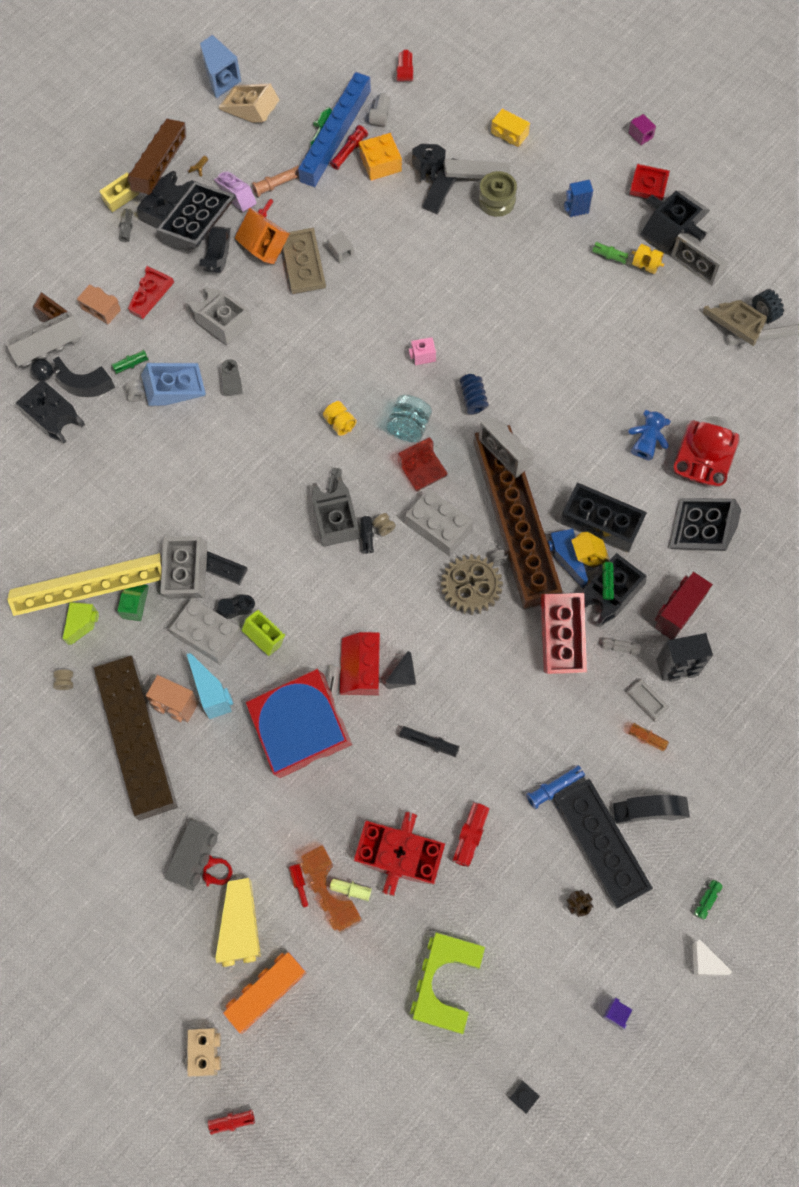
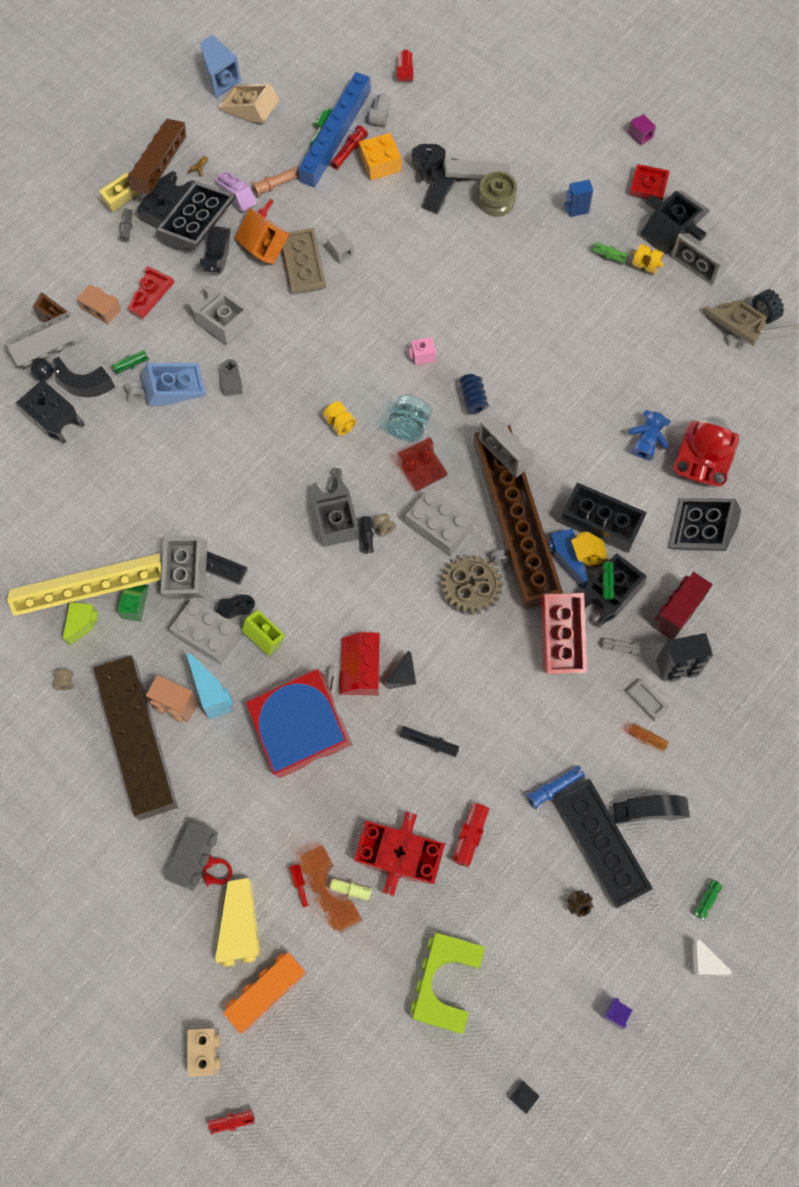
(510, 127): yellow brick -> none

